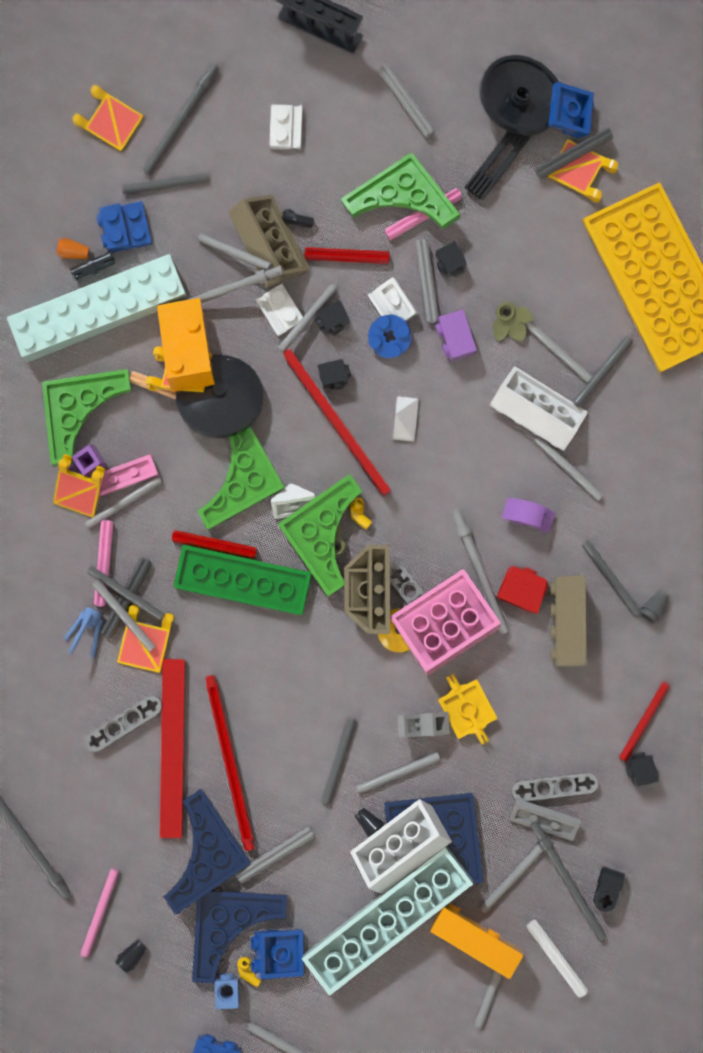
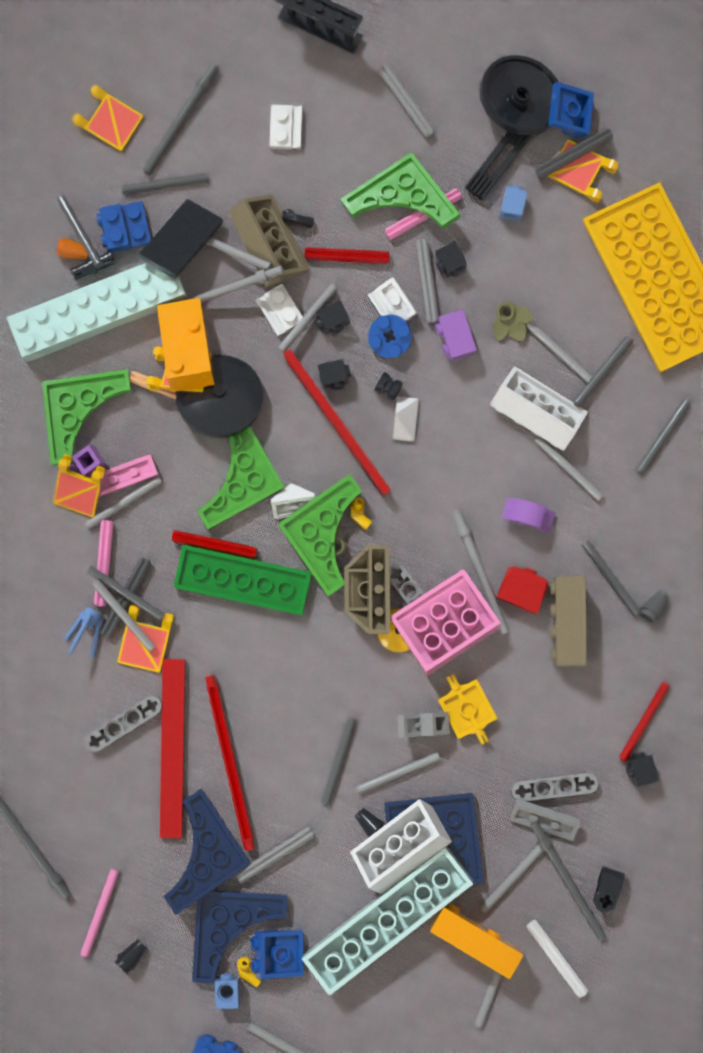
(80, 231): none -> dark grey bar
(181, 239): none -> black tile
(388, 386): none -> black wheel
(513, 203): none -> medium blue brick
(663, 436): none -> dark grey bar

